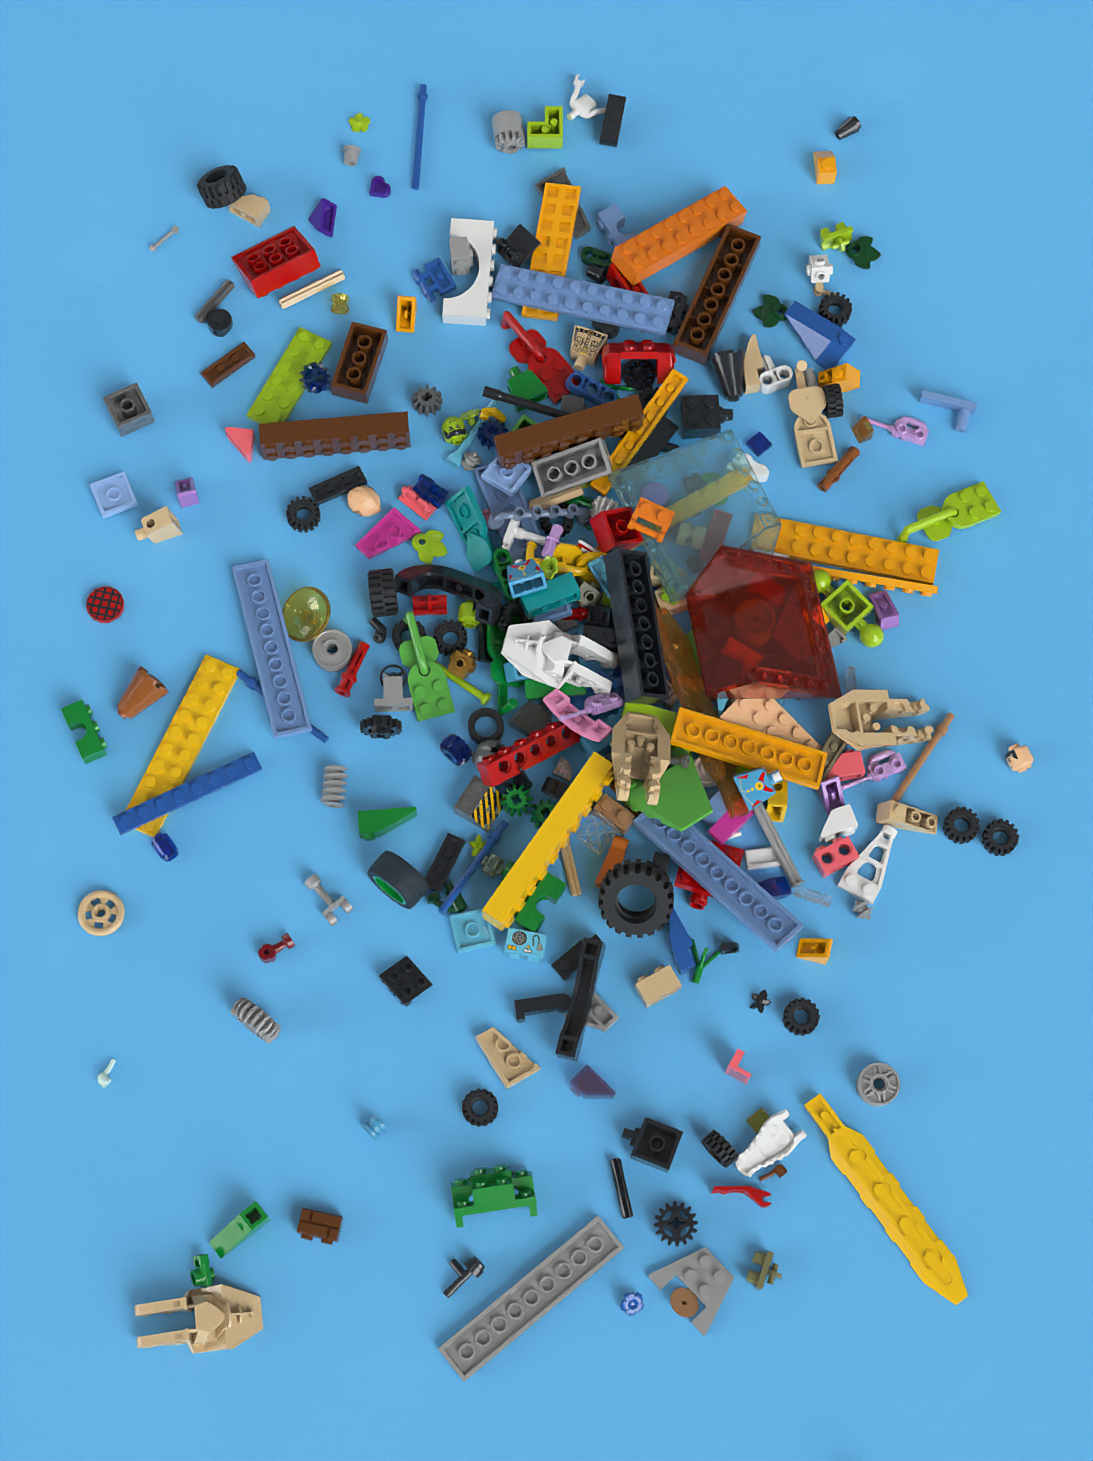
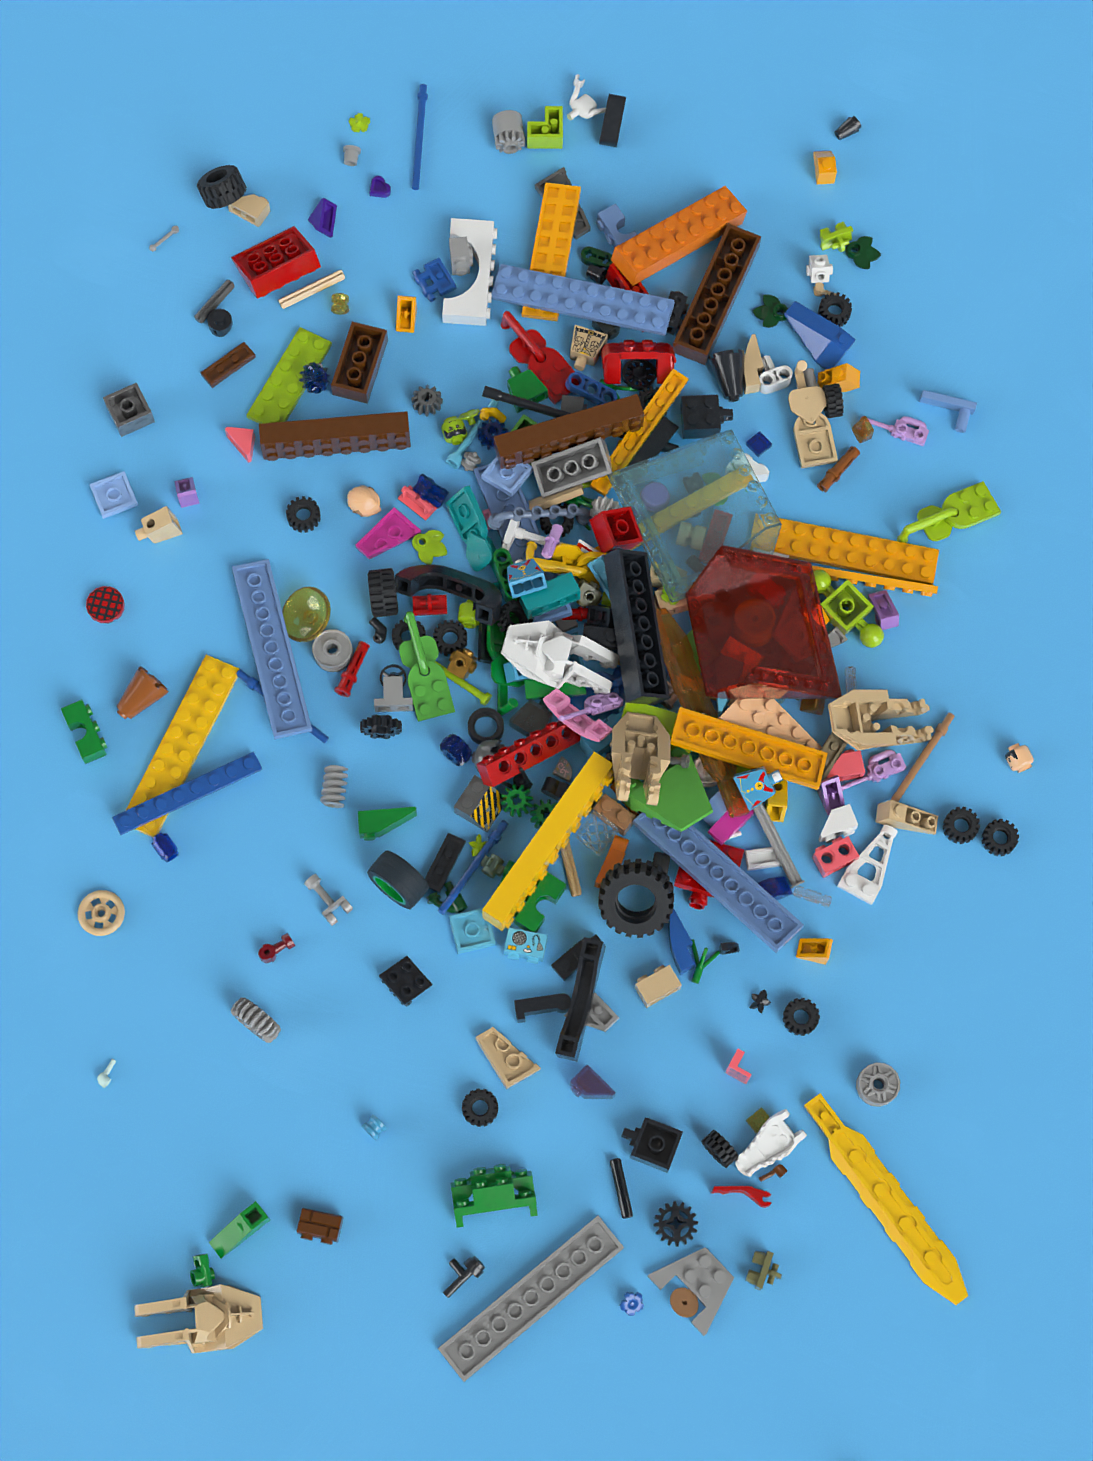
(337, 485): black plate -> none
(517, 246): black hinge -> none
(549, 567): lime plant -> none
(653, 514): orange plate -> none
(812, 706): none -> clear orange slope
(862, 909): light grey wheel -> none

